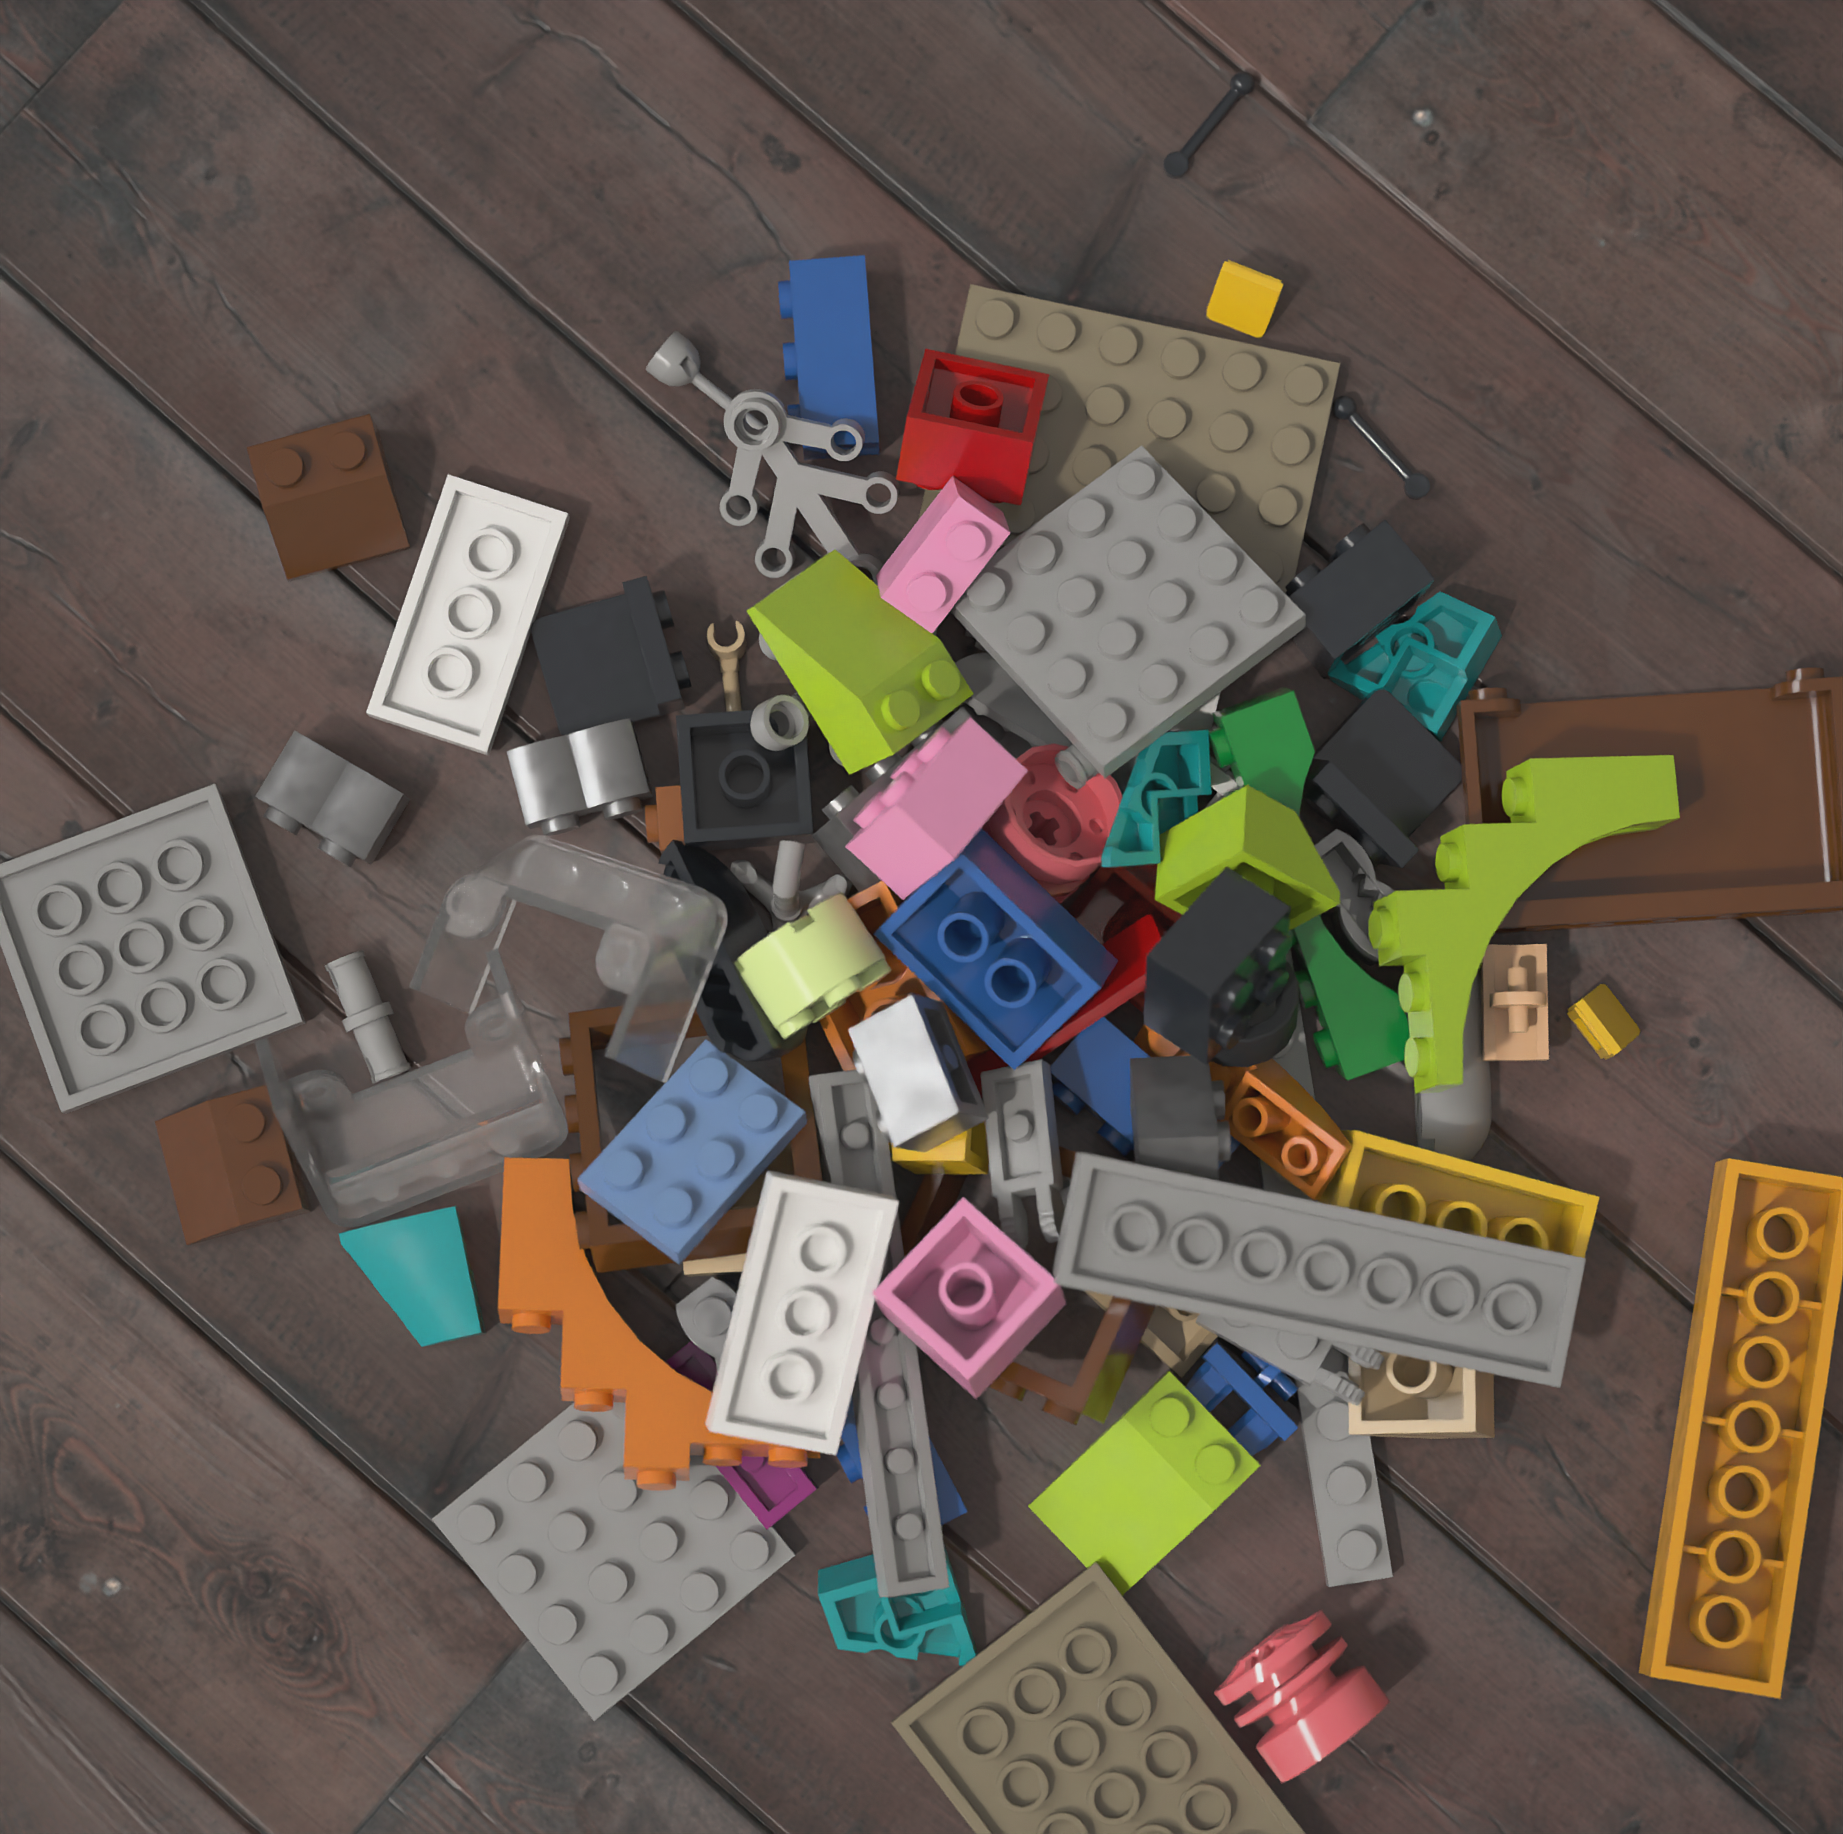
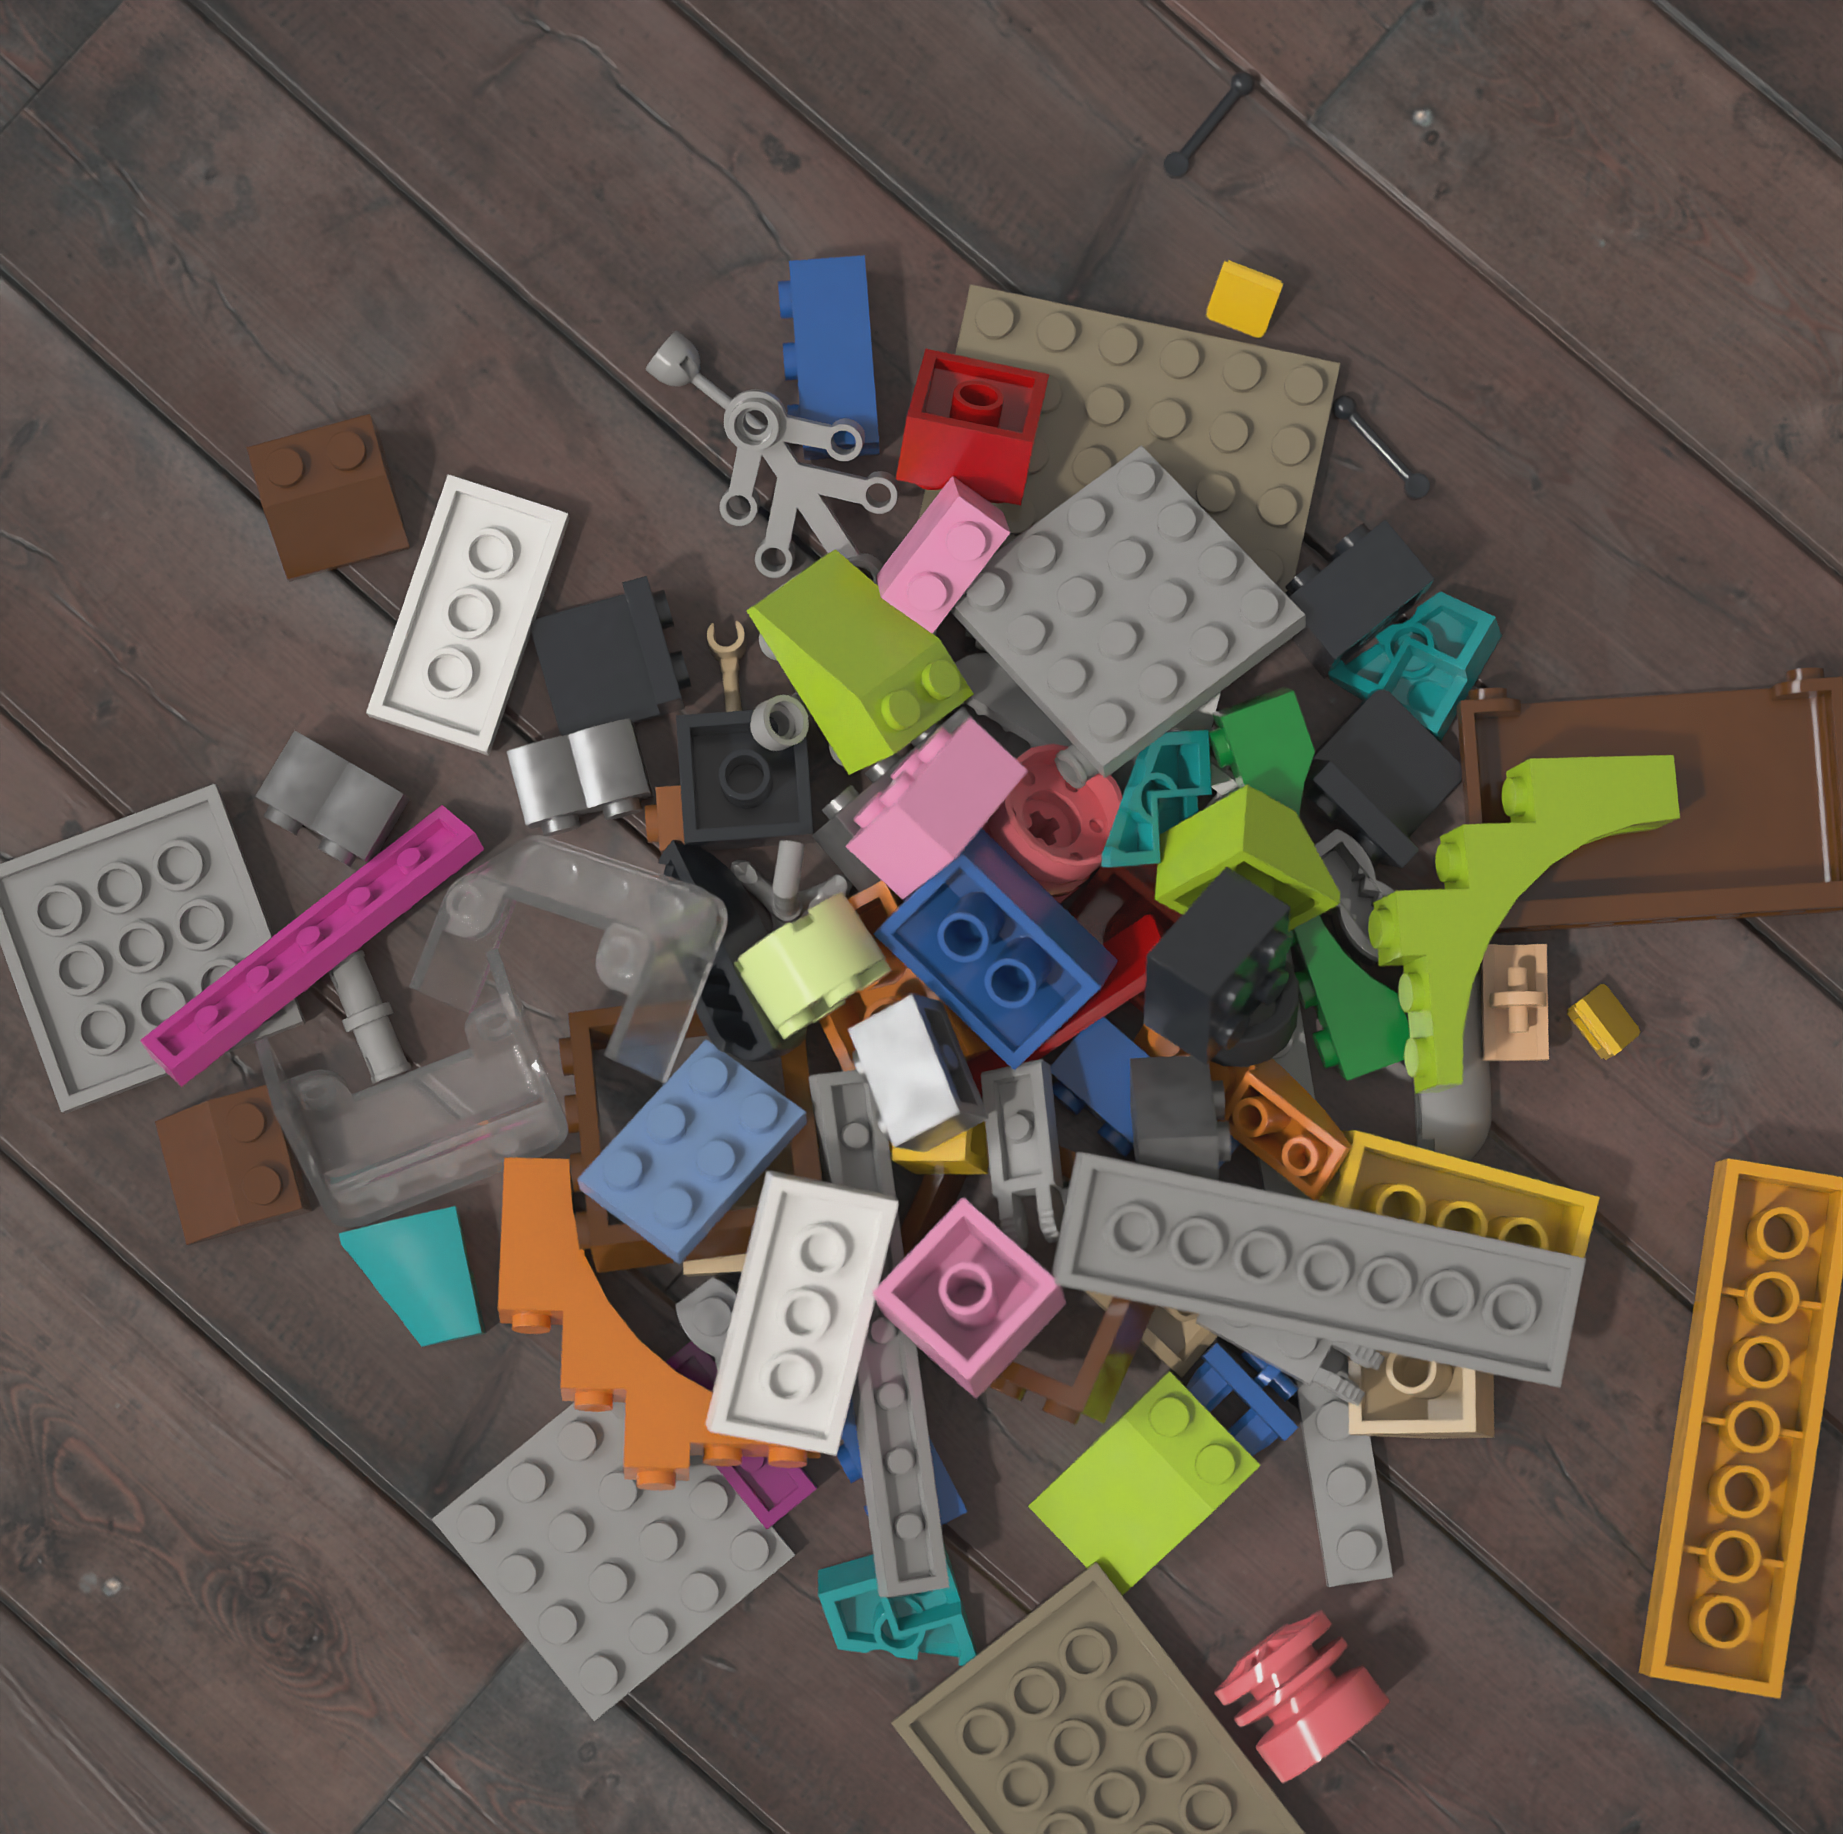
(311, 945): none -> dark pink plate

